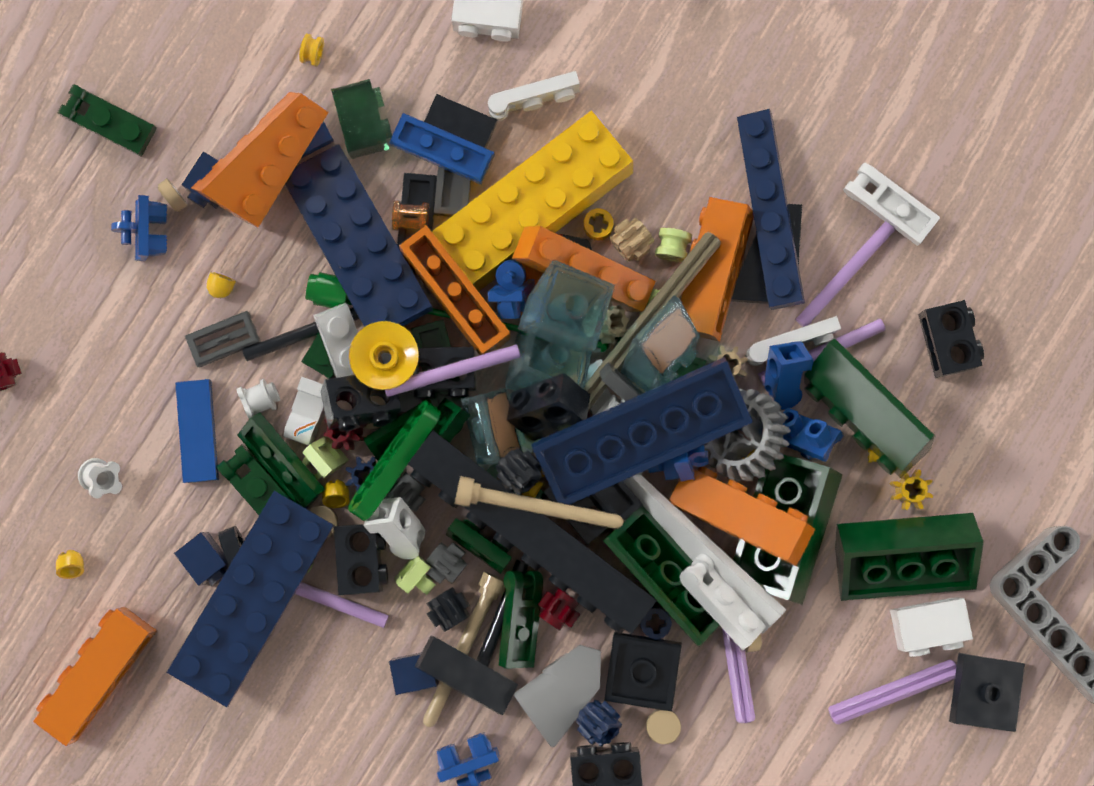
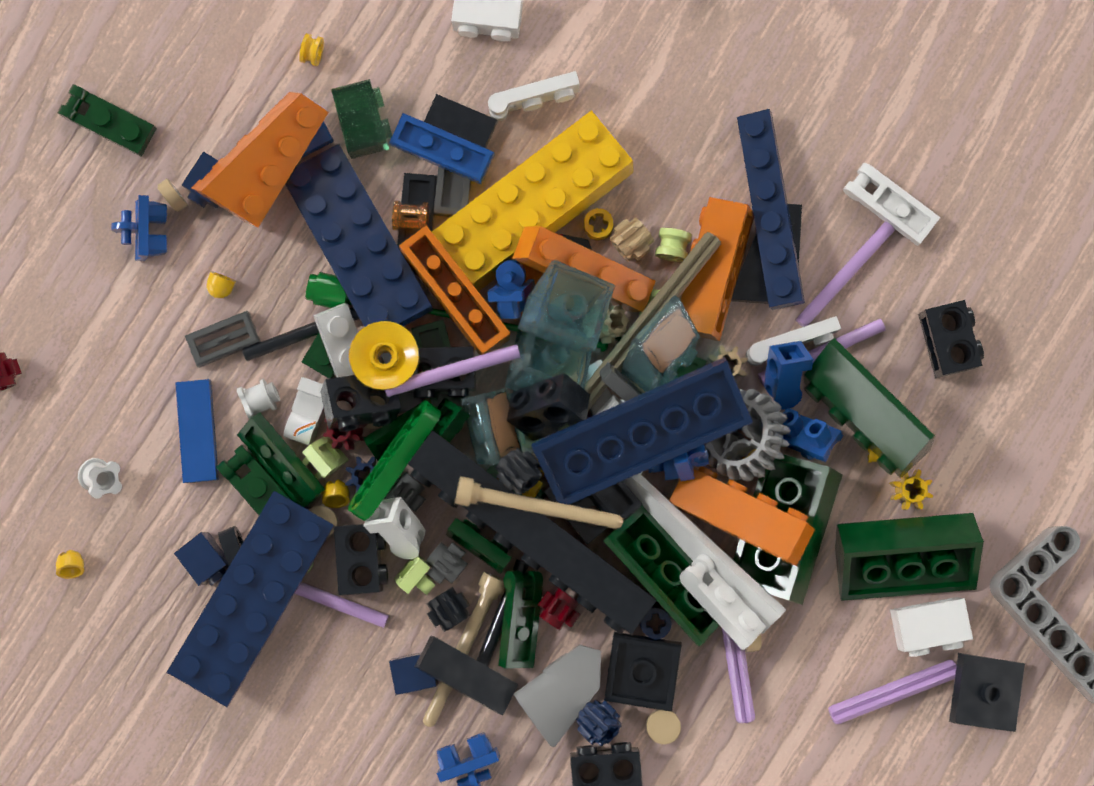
(94, 675): orange brick -> none

